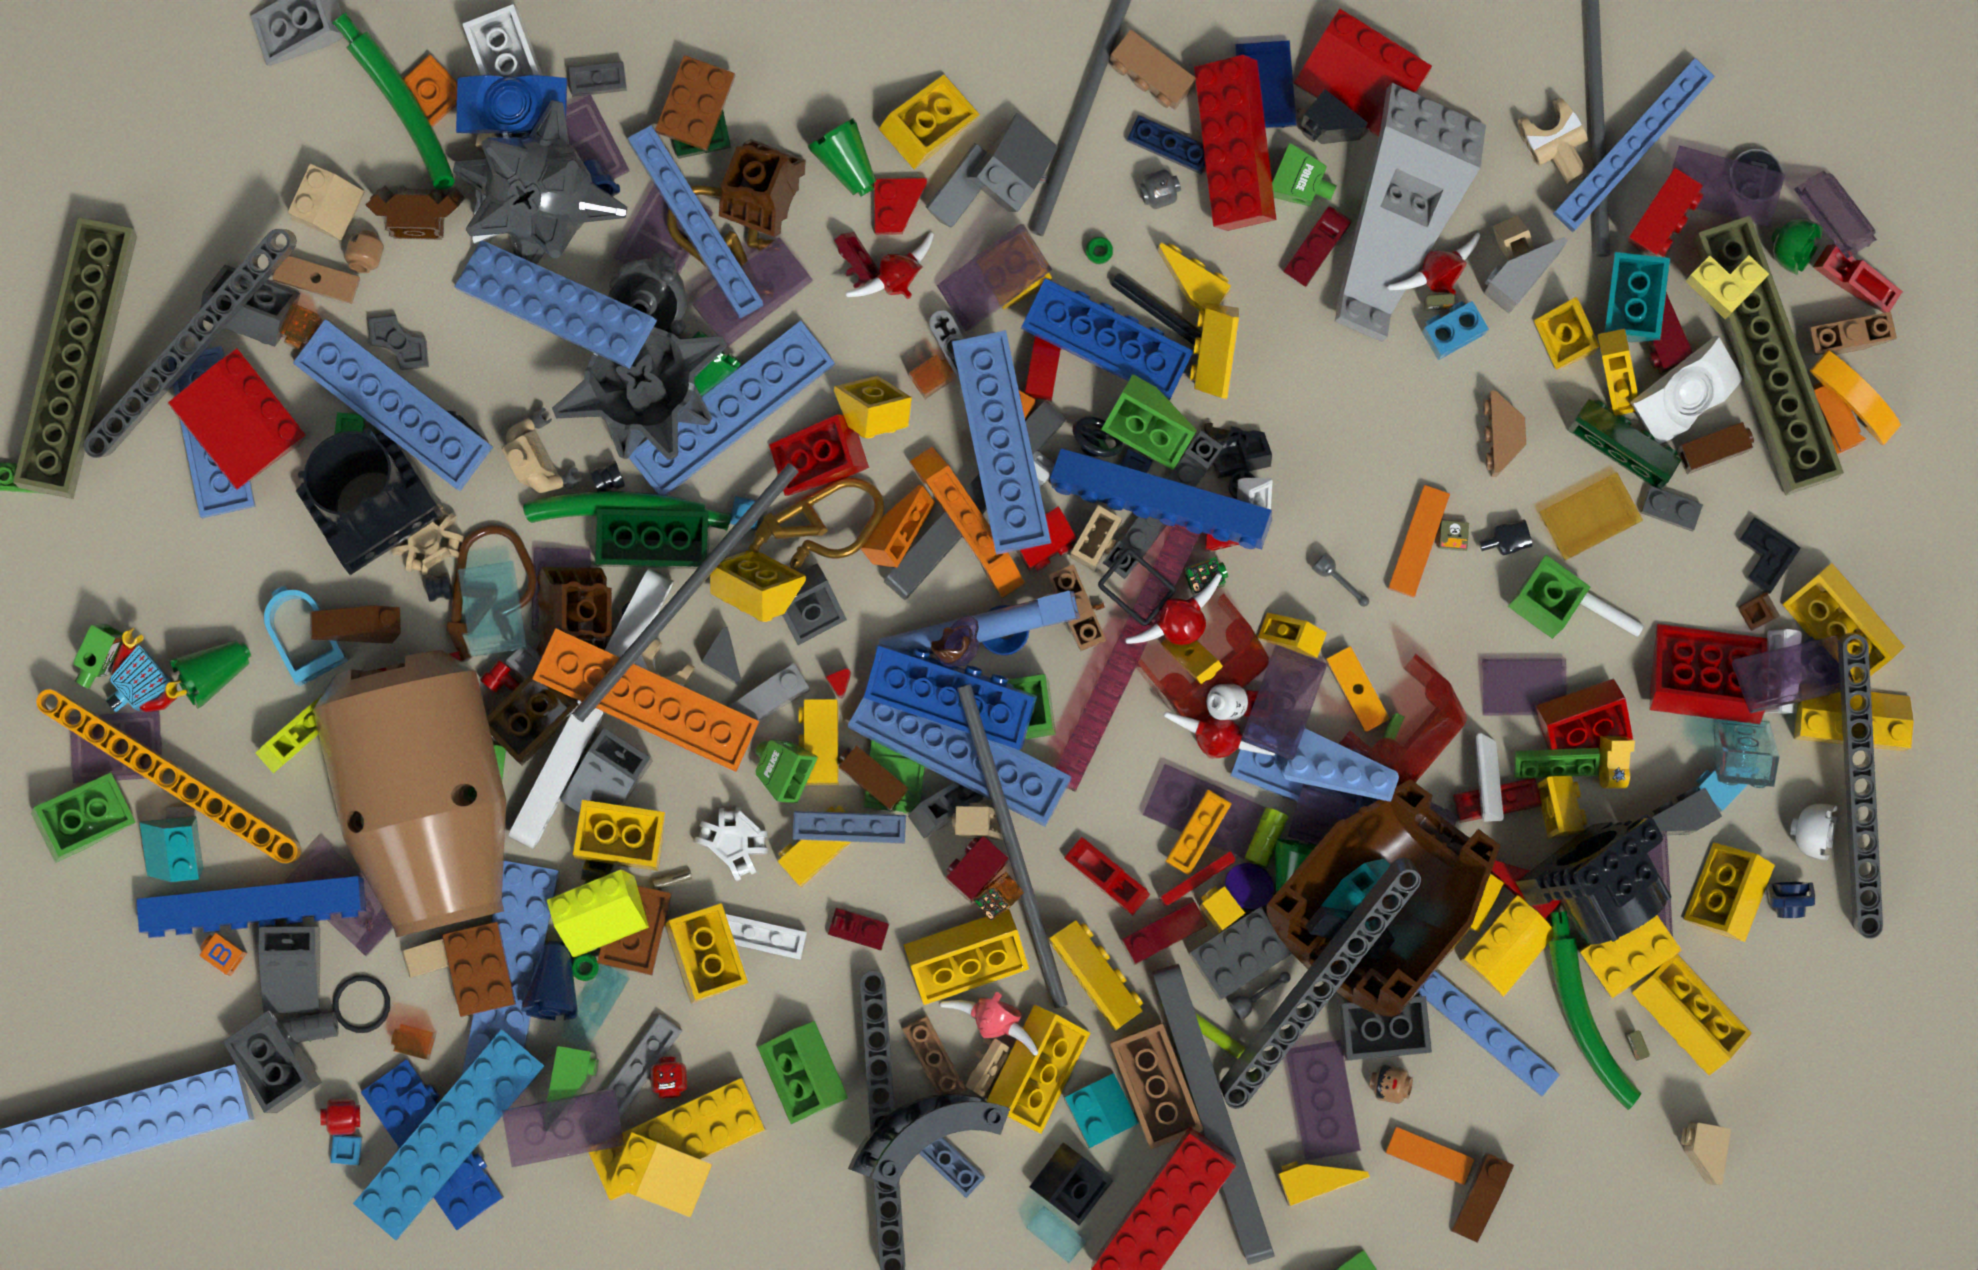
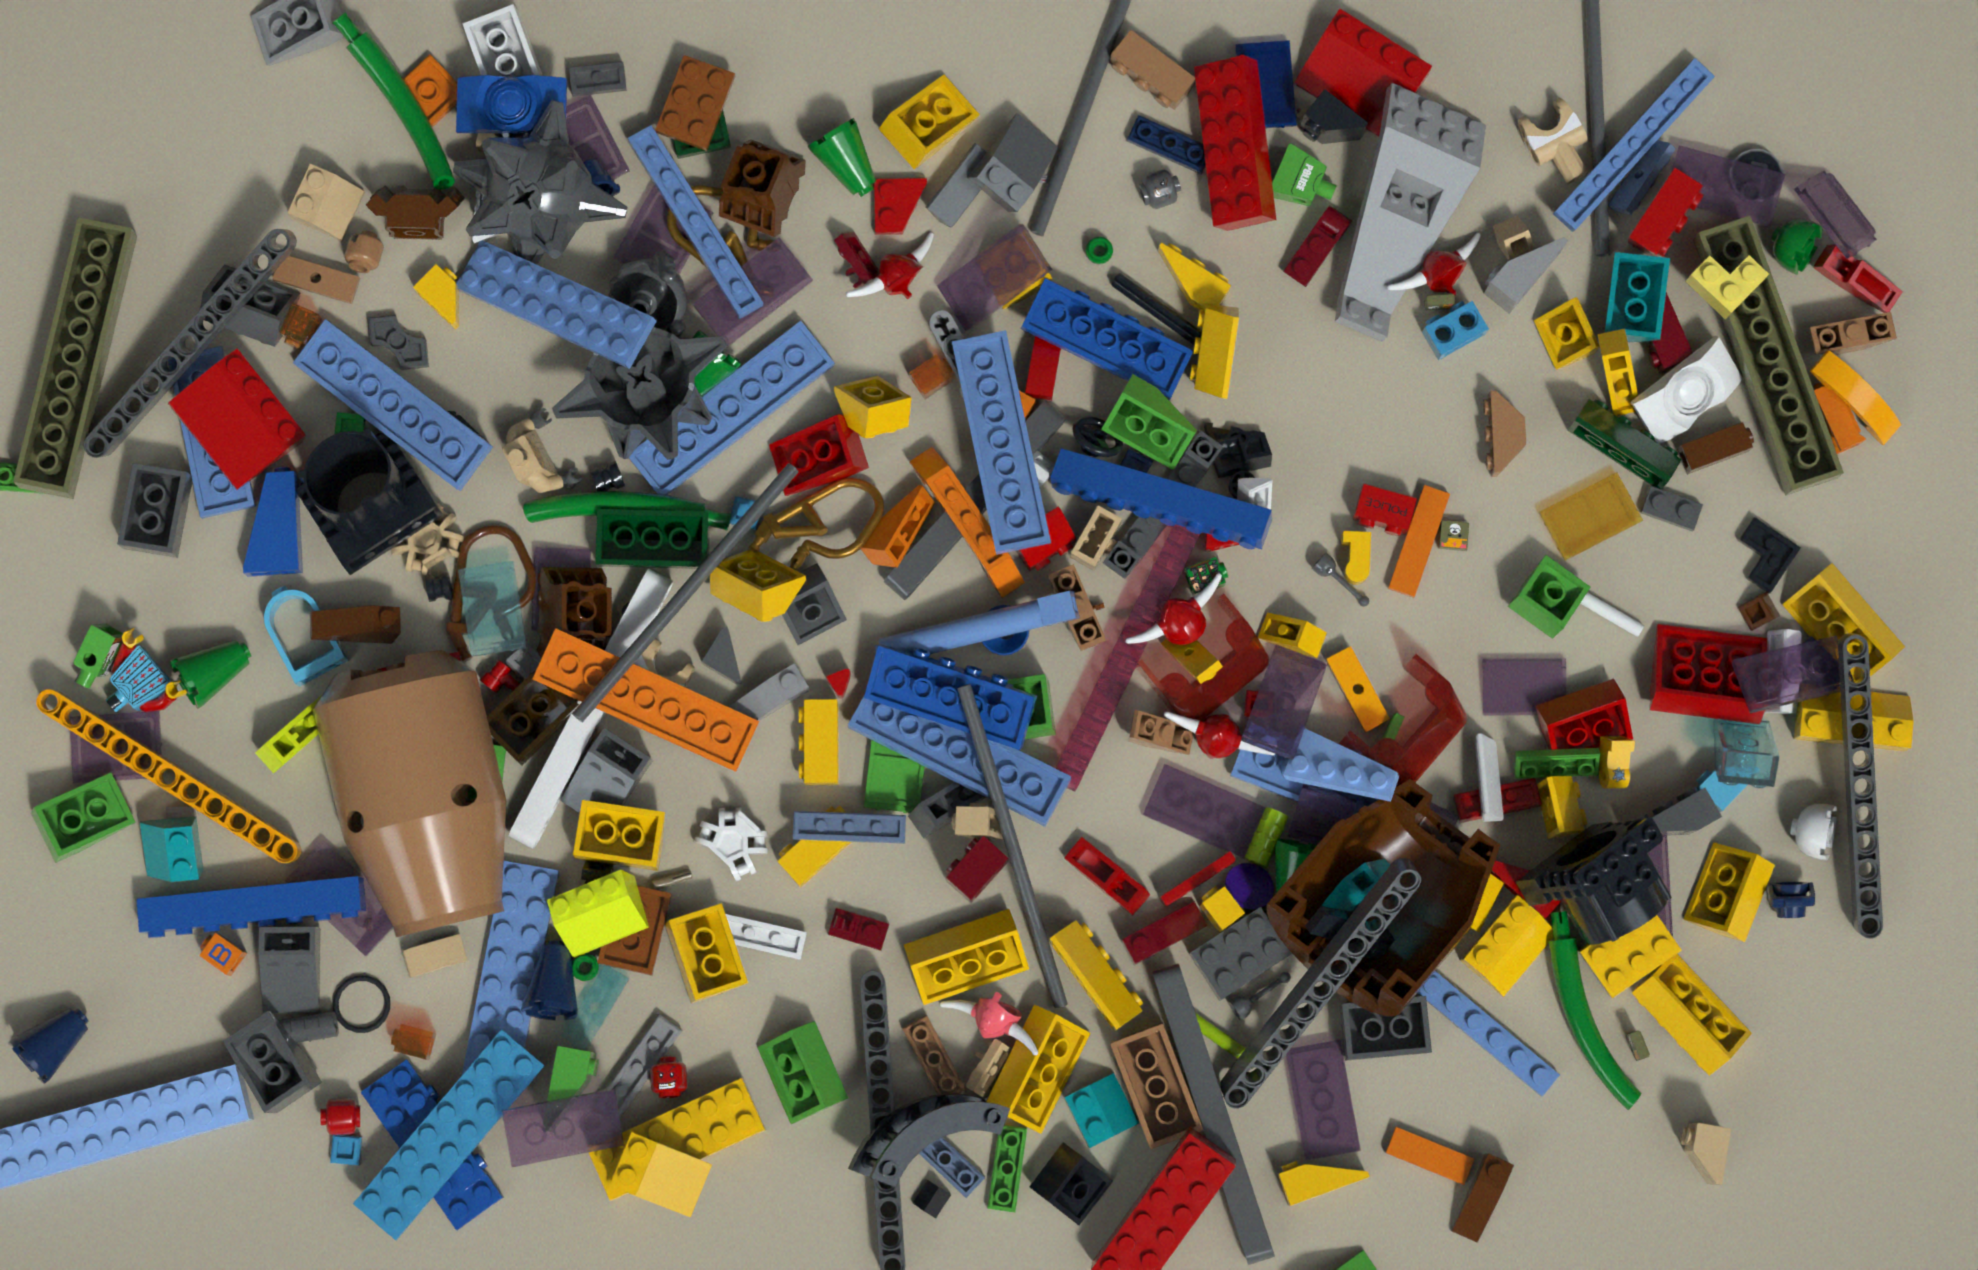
(50, 1042): none -> dark blue cone
(155, 510): none -> dark grey brick
(276, 532): none -> blue slope
(441, 293): none -> yellow slope
(479, 969): dark orange plate -> none
(784, 769): bright green torso -> none
(872, 777): reddish brown brick -> none
(931, 1199): none -> black slope
(958, 643): clear purple piece -> none
(998, 896): brick -> none
(1006, 1186): none -> bright green tile
(1056, 1234): clear light blue slope -> none
(1159, 733): none -> medium nougat slope
(1172, 588): black piece -> none
(1198, 832): light orange tile -> none
(1227, 701): white head -> none
(1358, 556): none -> yellow leg
(1384, 510): none -> red brick
(1391, 1084): medium nougat head -> none
(1508, 538): black piece -> none
(1641, 178): none -> sand blue tile

